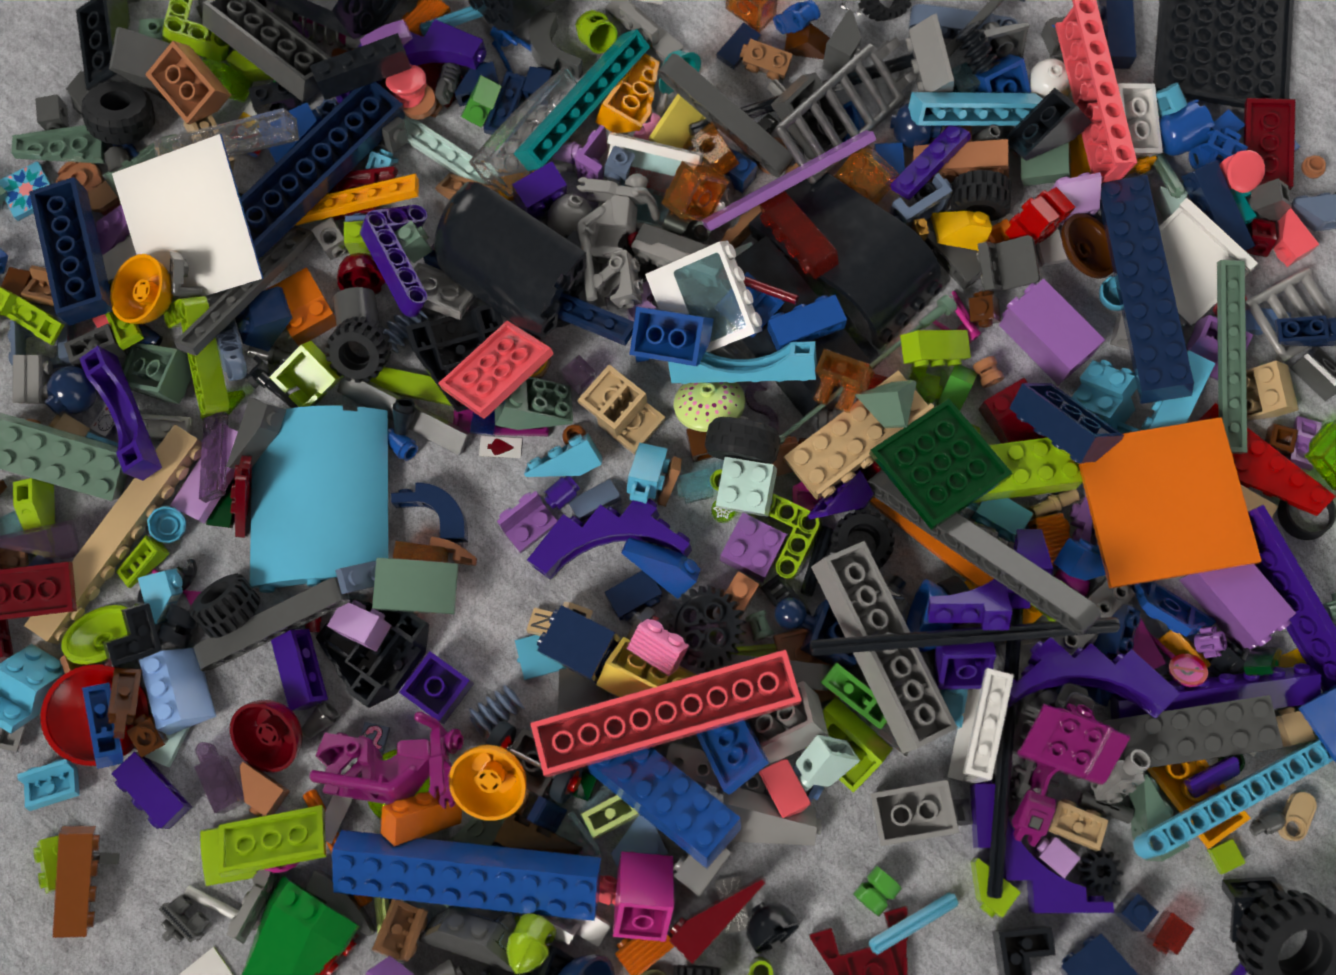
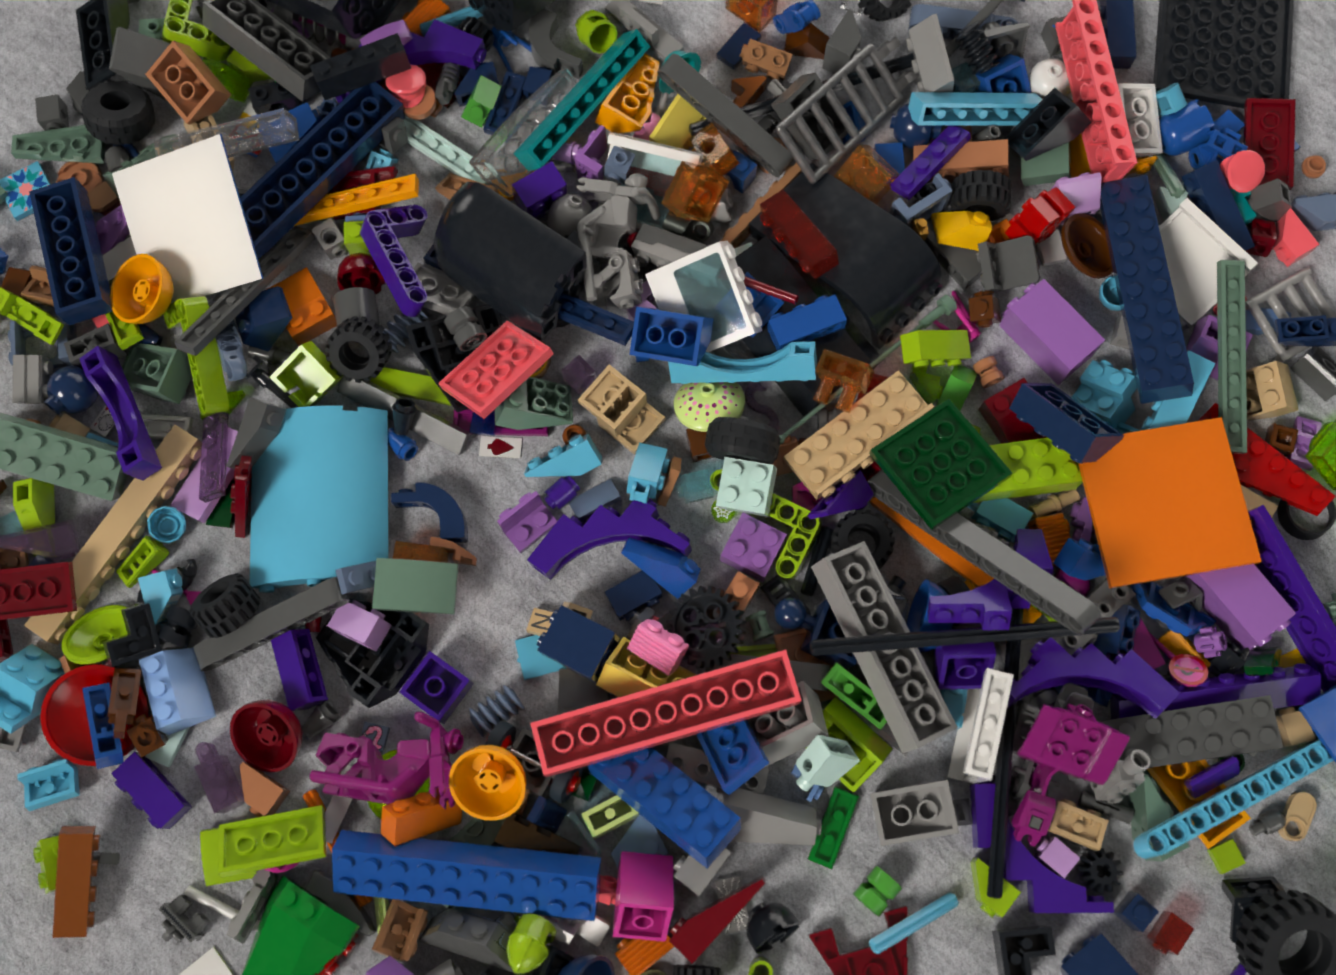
(178, 271): dark grey plate -> none
(413, 241): sand green brick -> none
(464, 327): none -> dark grey wheel
(478, 29): none -> black gear
(748, 89): none -> dark orange slope
(785, 788): coral slope -> none
(788, 180): medium lavender tile -> none
(833, 827): none -> green tile
(890, 402): sand green slope -> none
(1181, 593): none -> dark grey bracket

